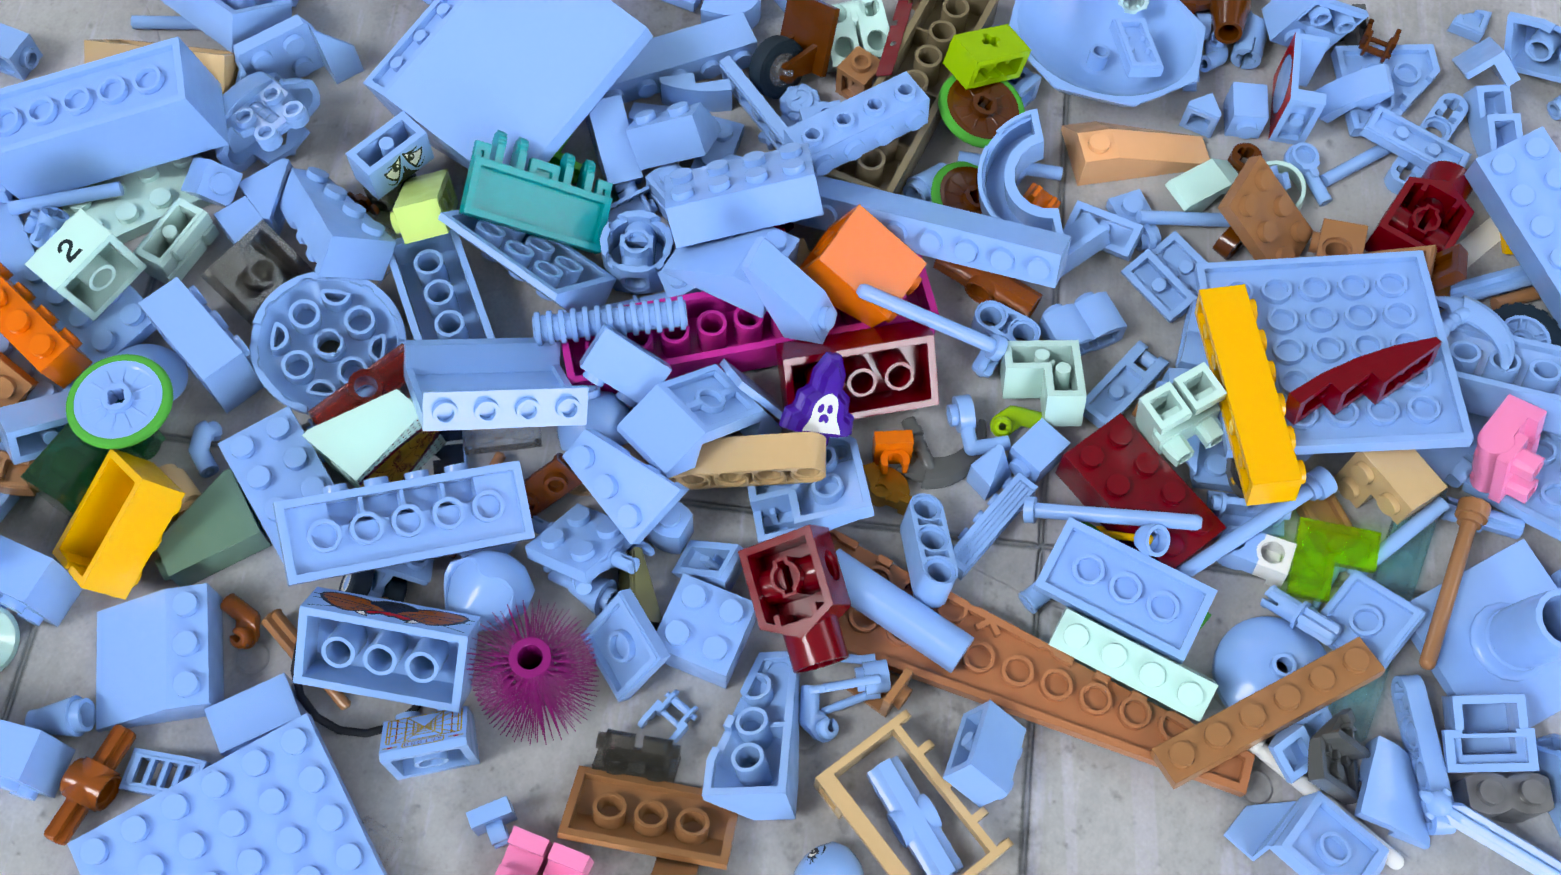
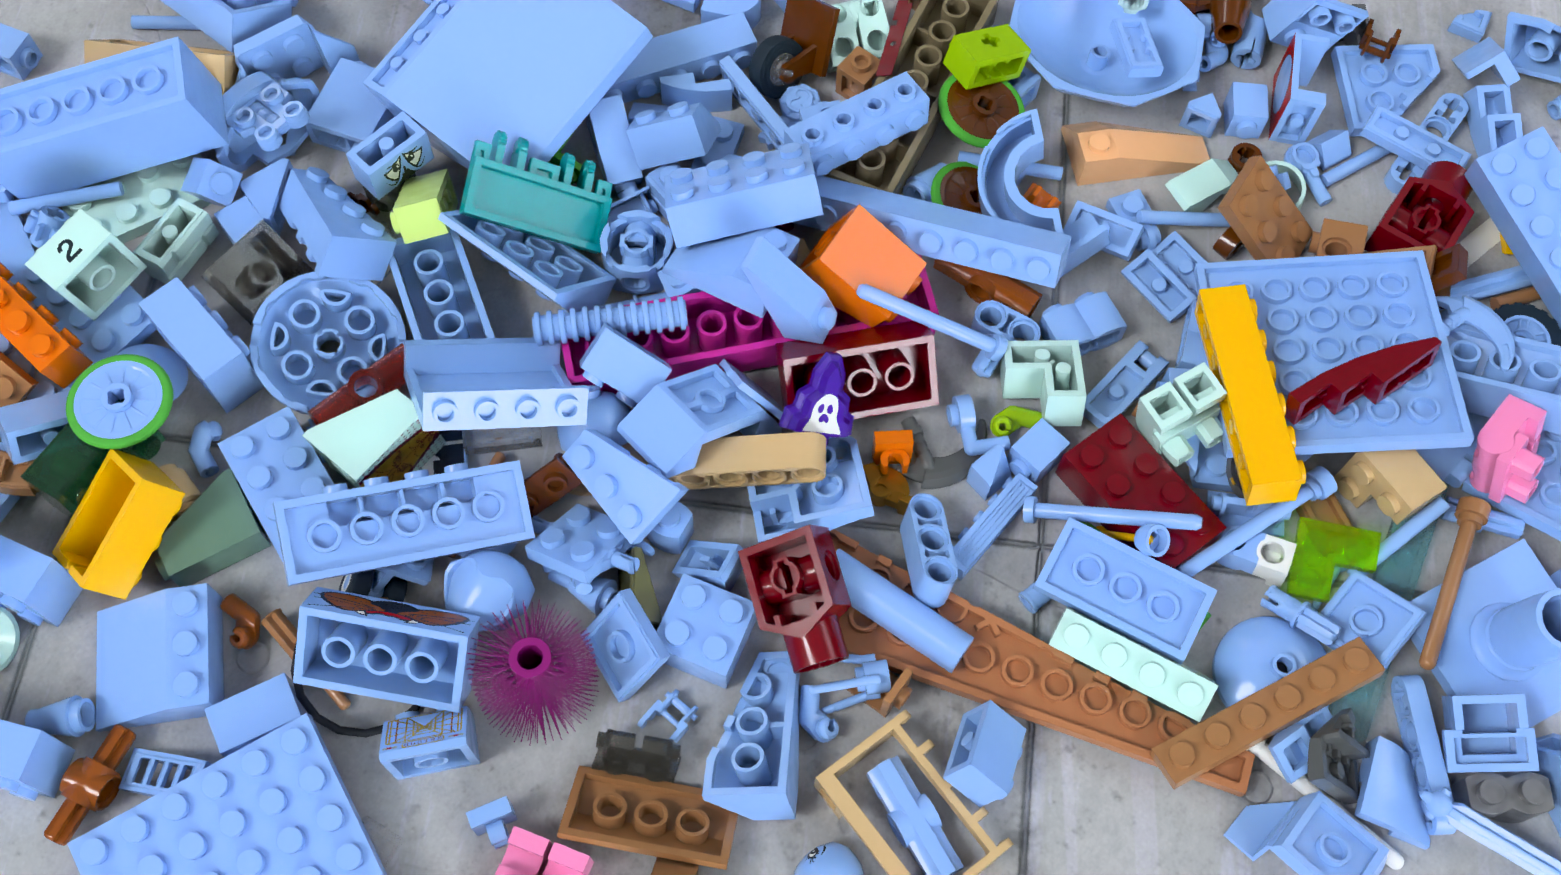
(346, 108): none -> light blue brick
(1332, 147): none -> light blue slope
(1357, 89): light blue slope -> none

